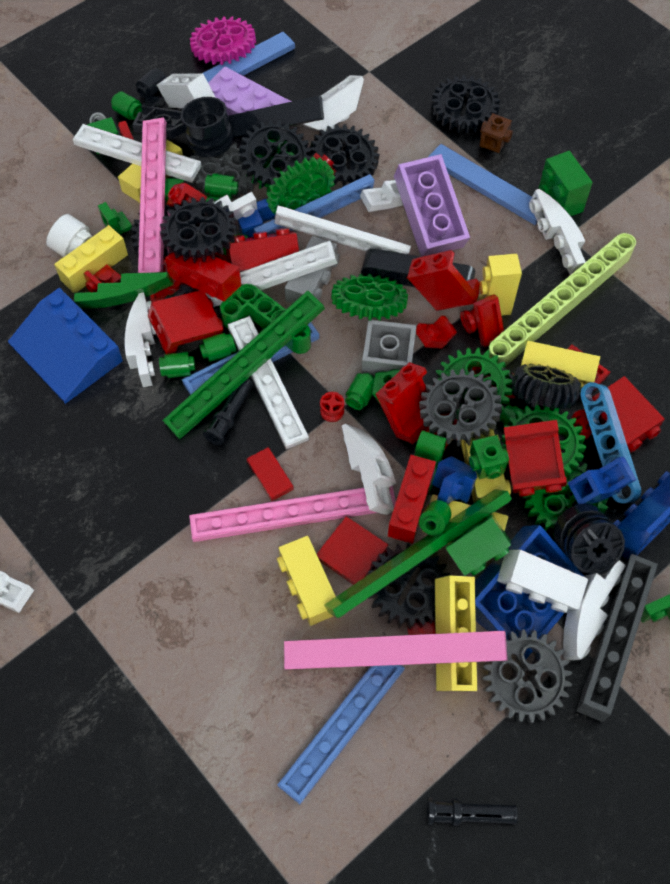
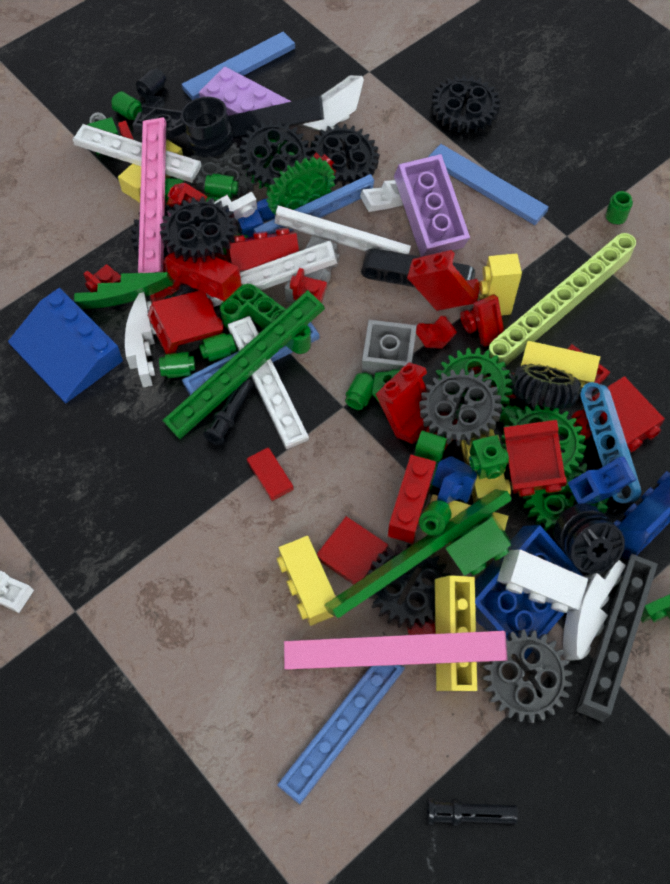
(67, 235): white piece -> none
(101, 249): light yellow brick -> none
(117, 221): green bracket -> none
(183, 88): white brick -> none
(222, 40): dark pink gear -> none
(280, 514): bright pink tile -> none
(301, 284): none -> red bracket
(328, 402): red wheel -> none
(369, 297): green gear -> none
(375, 469): white slope -> none
(495, 128): reddish brown brick -> none
(557, 224): white slope -> none
(566, 182): green brick -> none
(619, 208): none -> green brick

